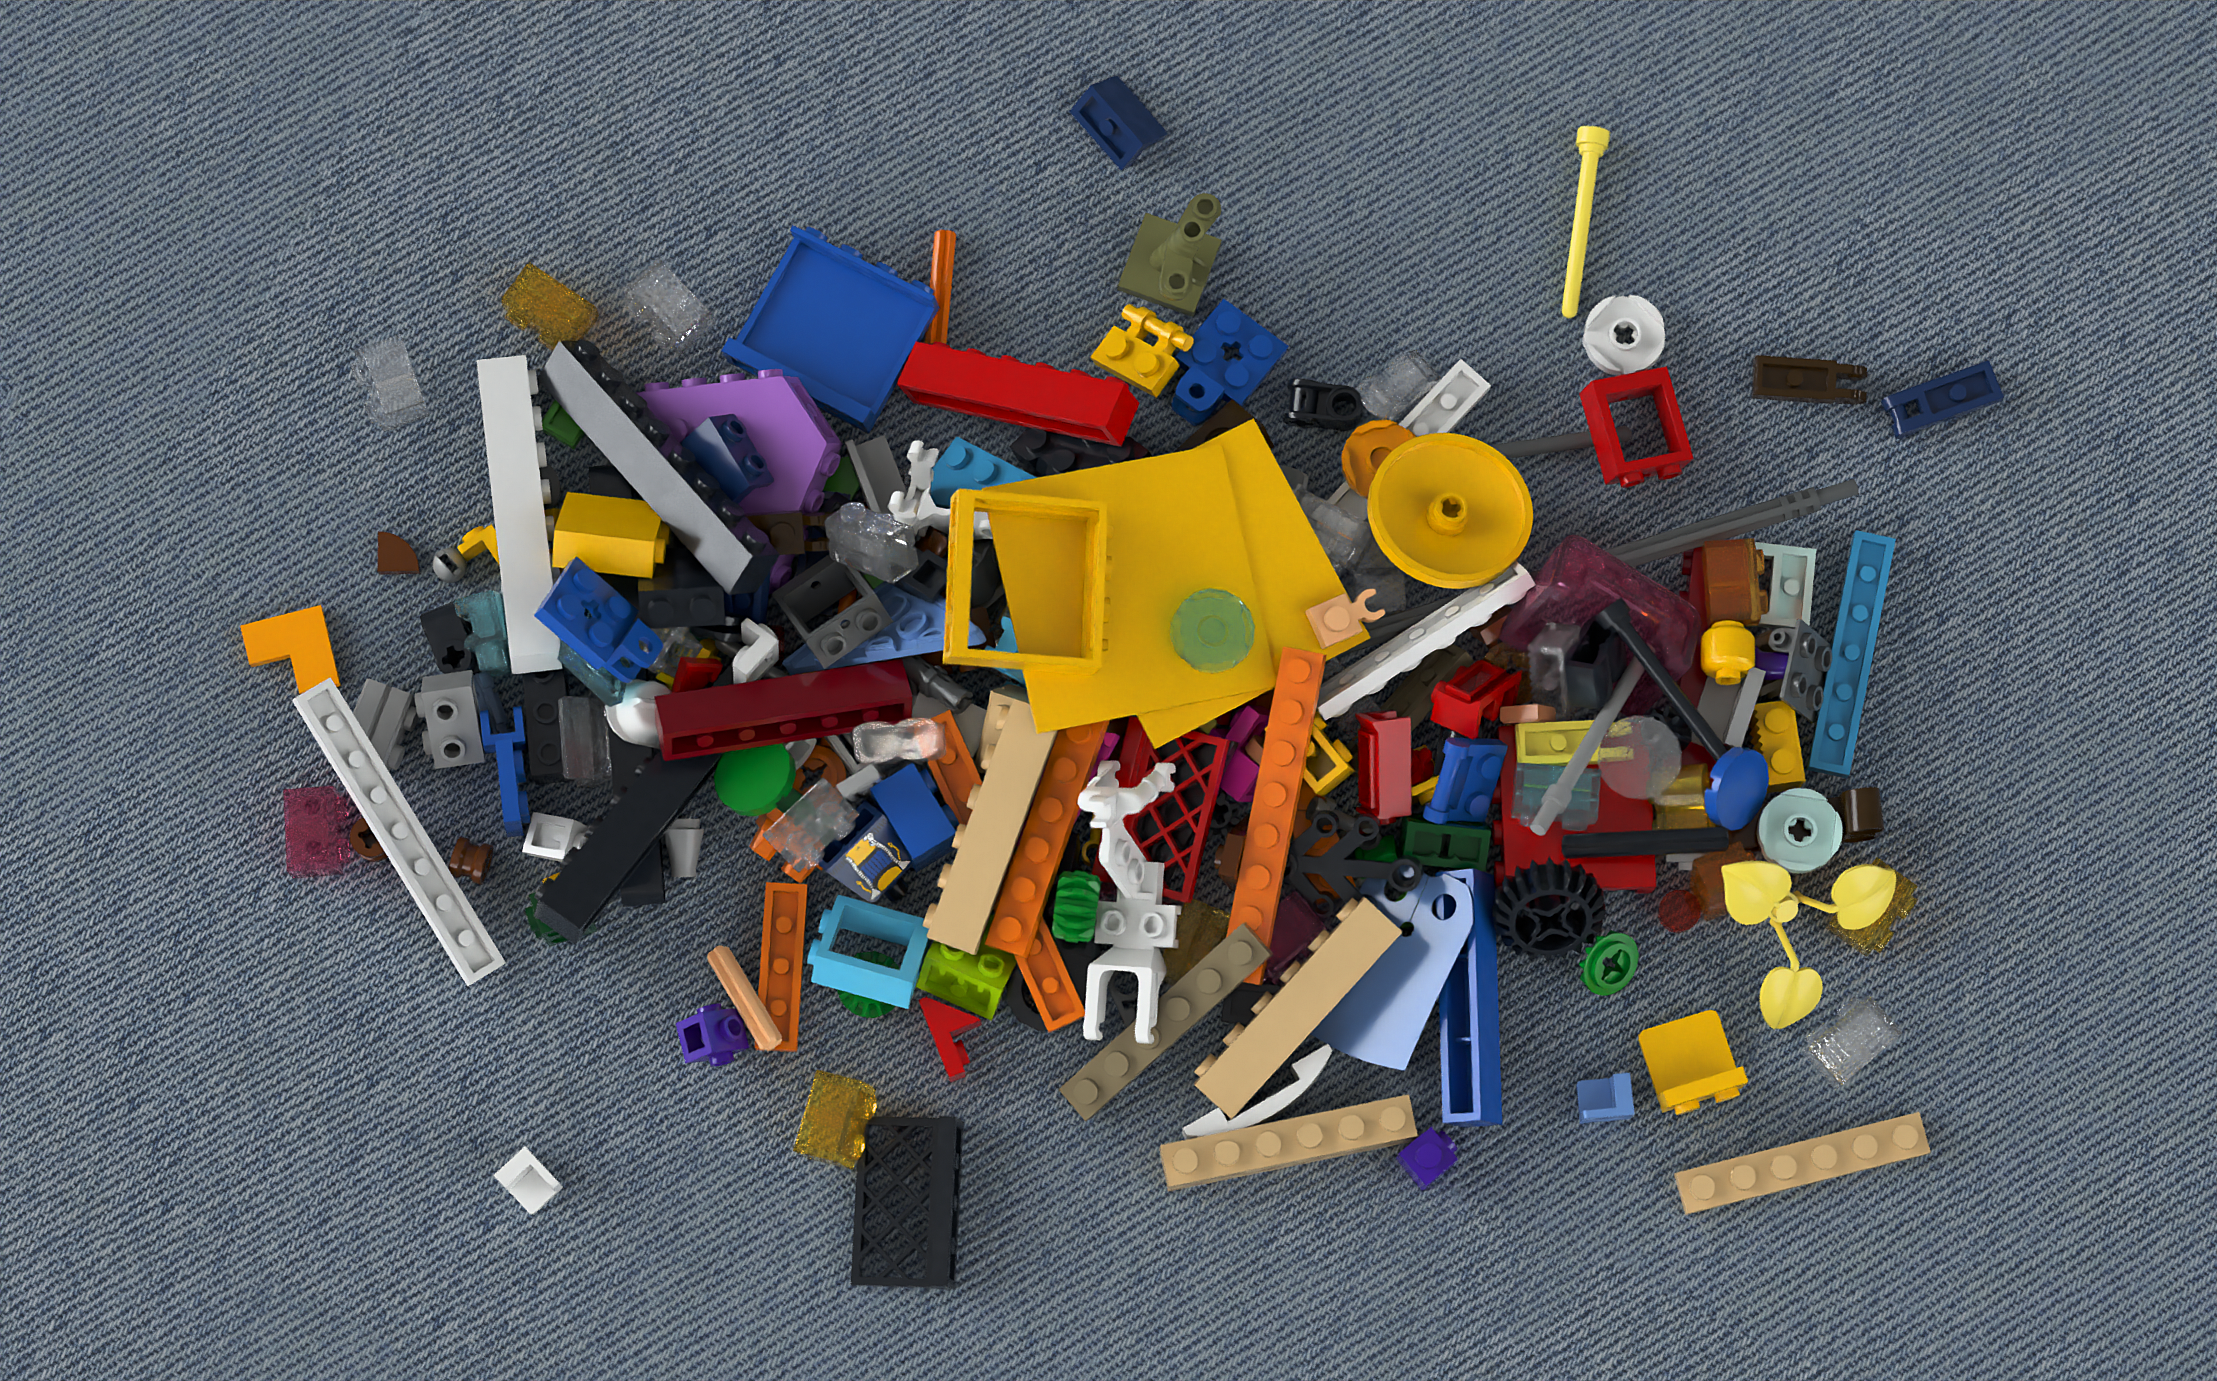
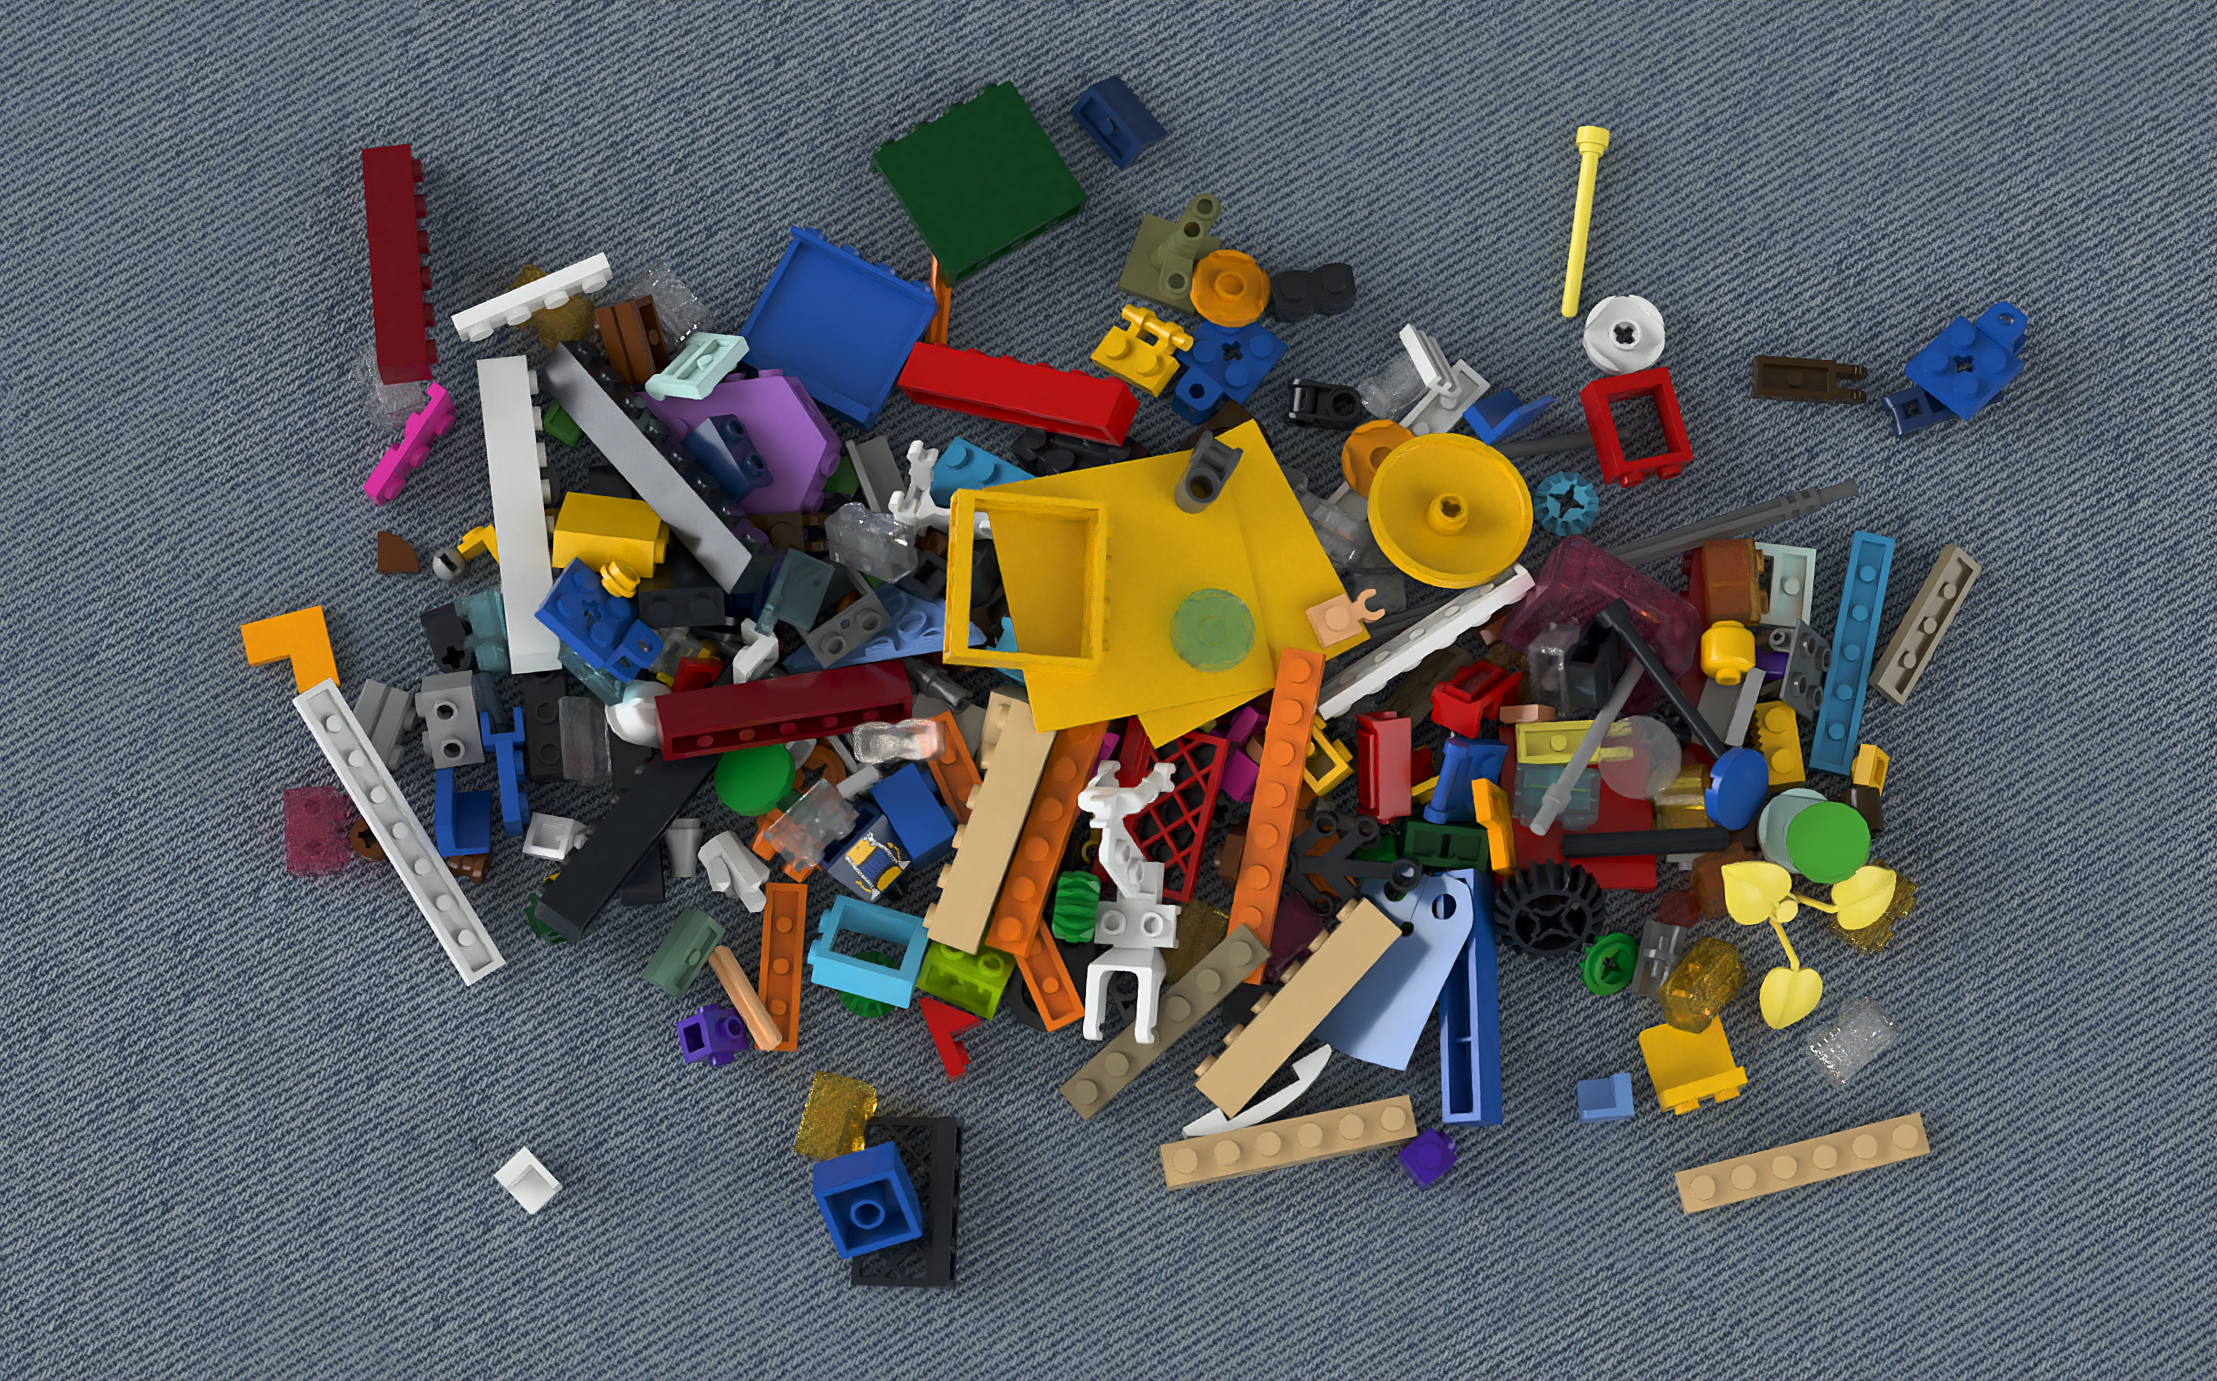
(397, 264): none -> dark red brick
(420, 432): none -> dark pink wing
(461, 818): none -> blue panel
(546, 292): none -> white plate
(619, 578): none -> yellow plate
(633, 338): none -> reddish brown brick
(683, 952): none -> sand green panel
(698, 366): none -> light aqua plate
(735, 870): none -> white rock
(795, 592): none -> clear light blue panel
(867, 1200): none -> blue brick
(979, 181): none -> dark green panel
(1208, 466): none -> dark grey piece
(1229, 288): none -> light orange tile
(1302, 293): none -> black brick
(1430, 362): none -> white tile
(1494, 814): none -> light orange tile
(1503, 415): none -> blue panel
(1547, 509): none -> medium azure gear
(1657, 957): none -> dark grey hips
(1701, 985): none -> clear yellow brick
(1828, 842): none -> bright green tile
(1869, 767): none -> yellow plate
(1924, 624): none -> dark tan plate
(1988, 348): none -> blue plate

